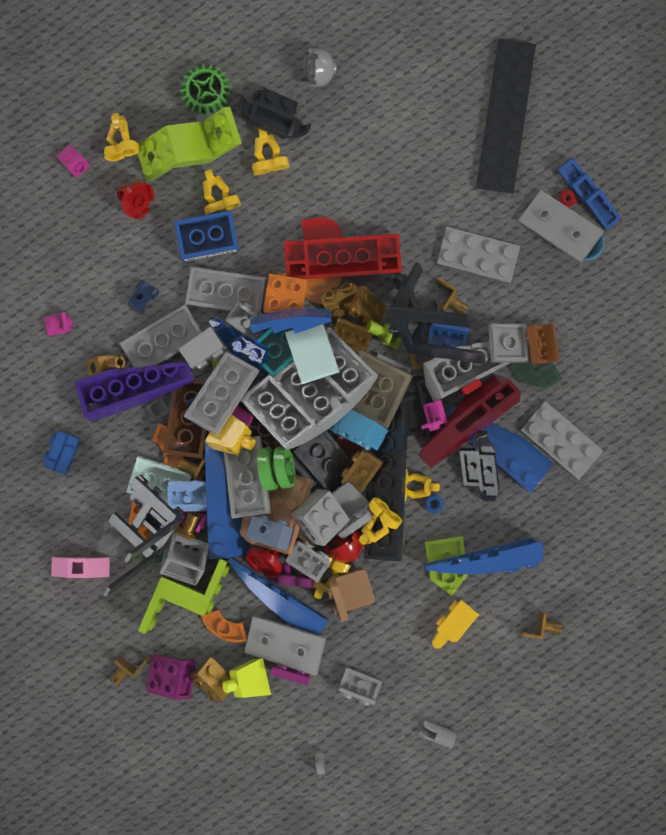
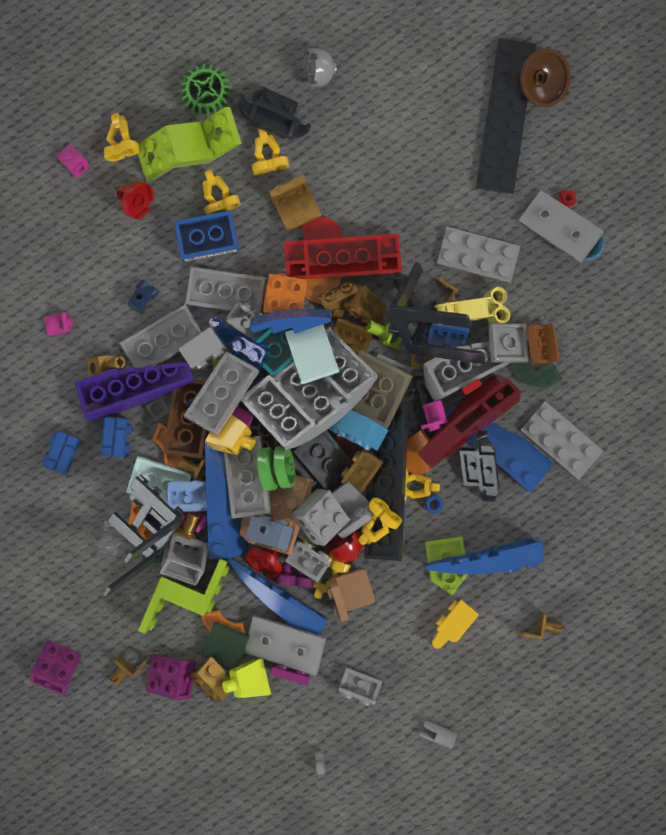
(55, 667): none -> magenta bracket
(80, 567): bright pink slope -> none
(115, 437): none -> blue brick
(225, 645): none -> clear green tile
(295, 203): none -> pearl gold bracket
(414, 445): none -> orange tile
(482, 307): none -> light yellow piece
(553, 75): none -> reddish brown dish
(589, 194): blue slope -> none

